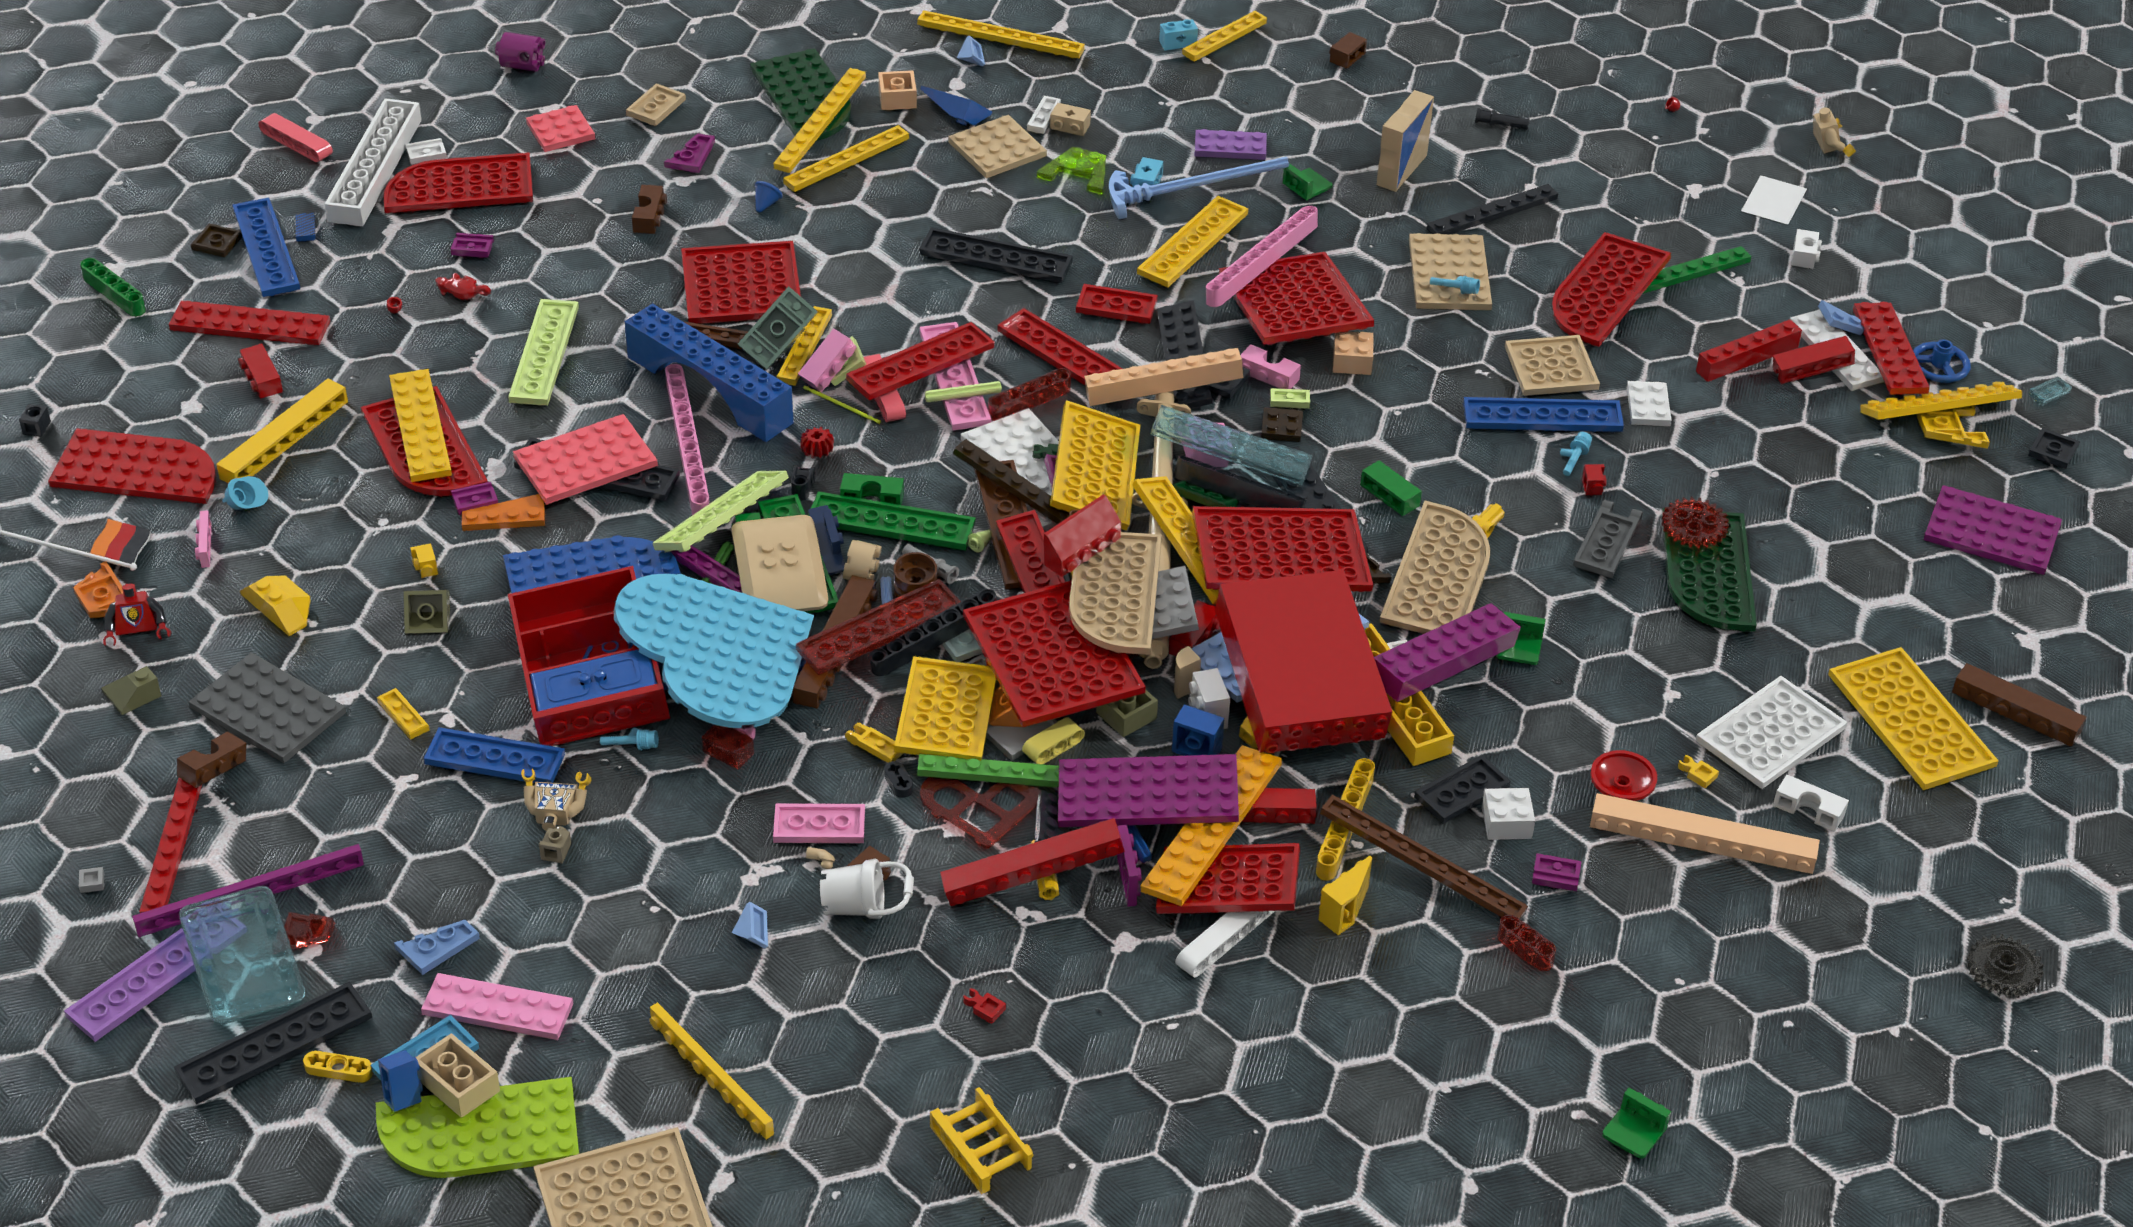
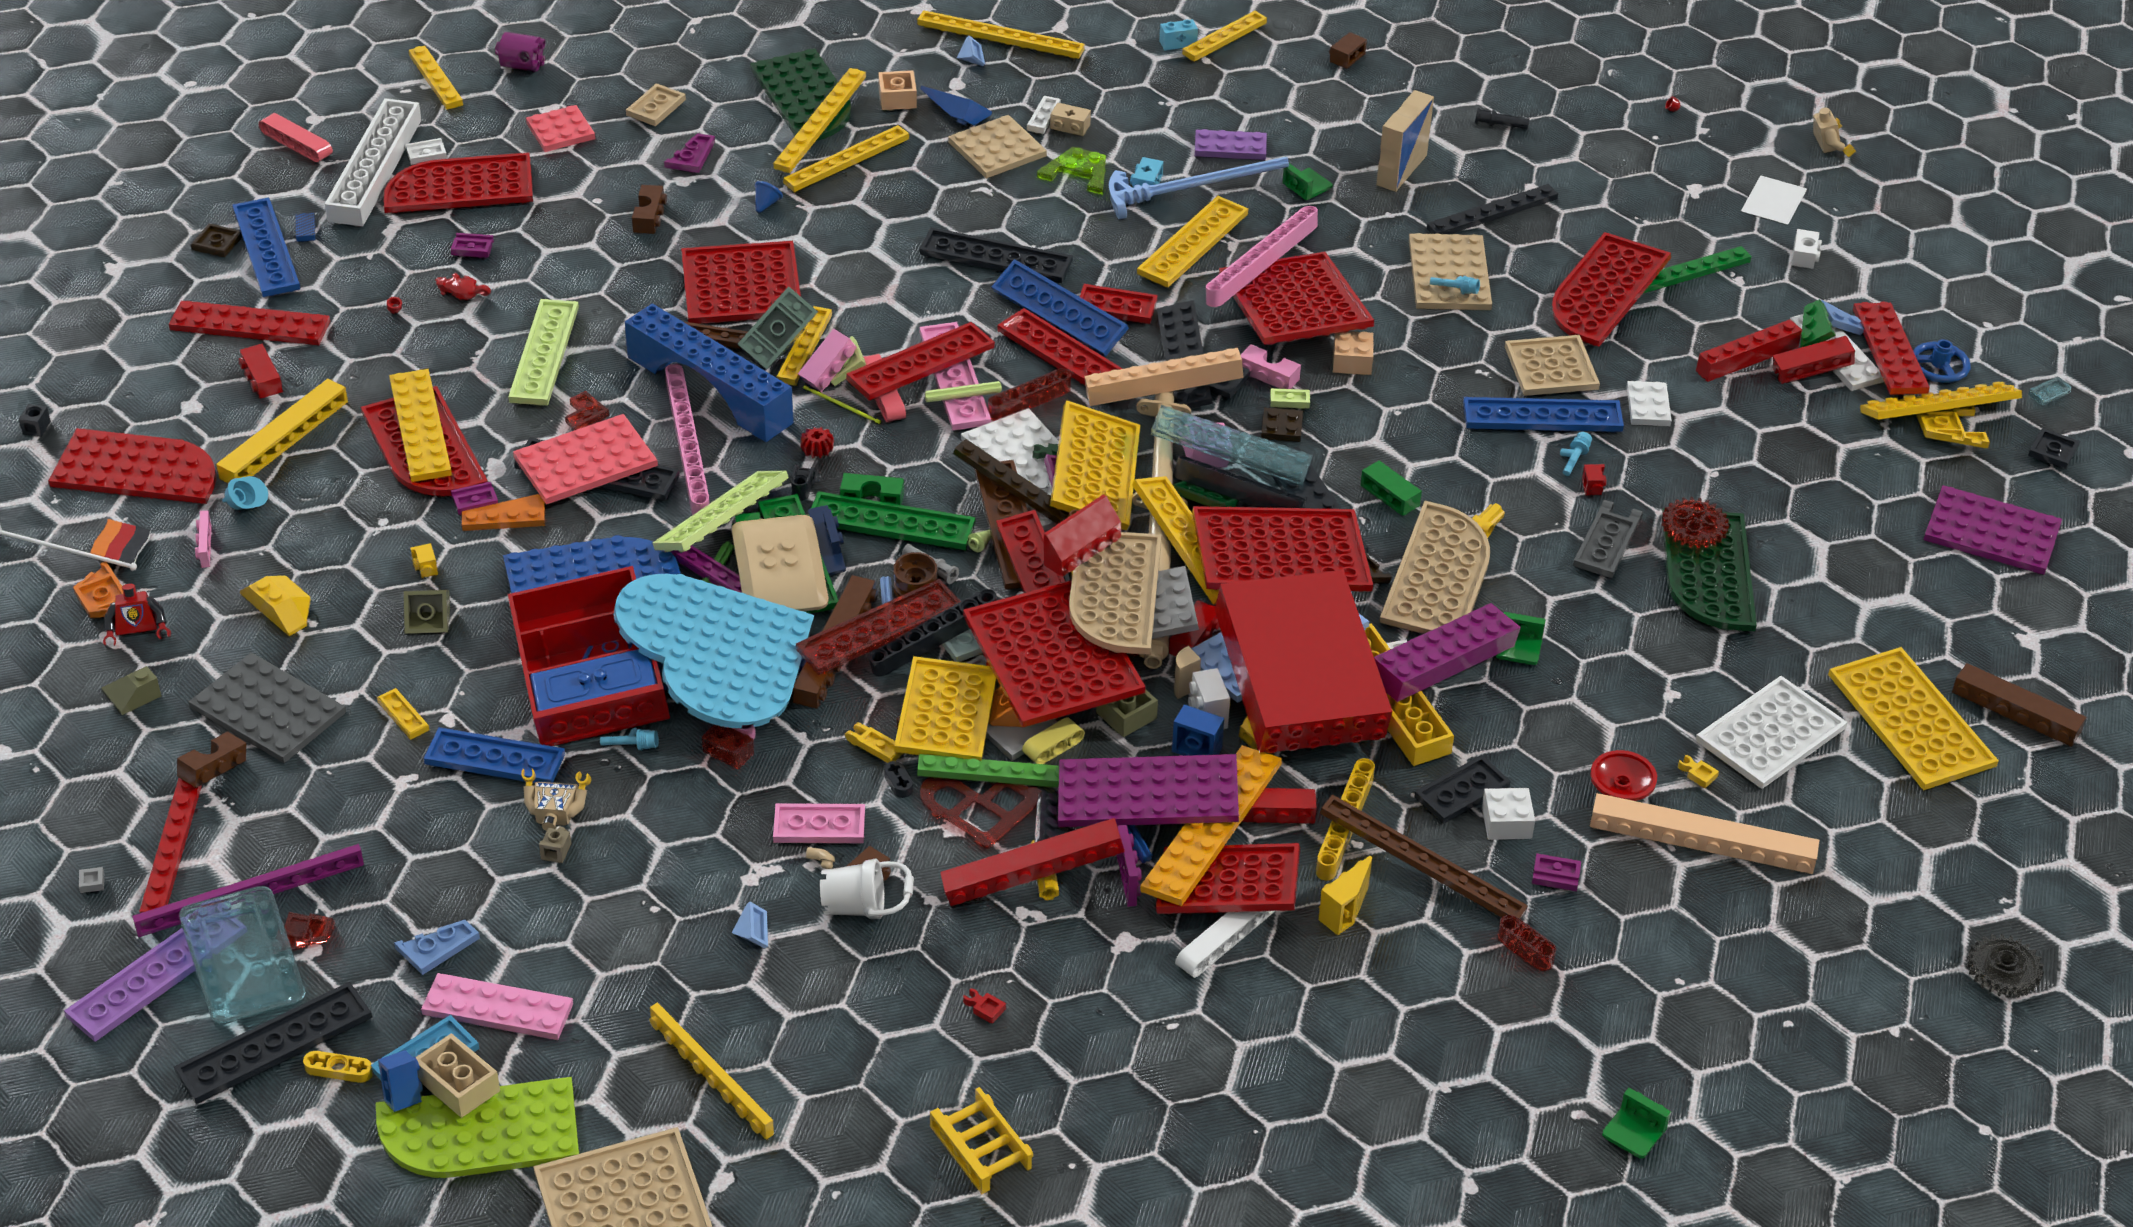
(113, 287): green beam -> none
(435, 77): none -> yellow plate
(588, 411): none -> clear red plate
(862, 560): tan brick -> none
(1060, 307): none -> blue plate
(1797, 793): white arch -> none
(1815, 324): none -> green wing

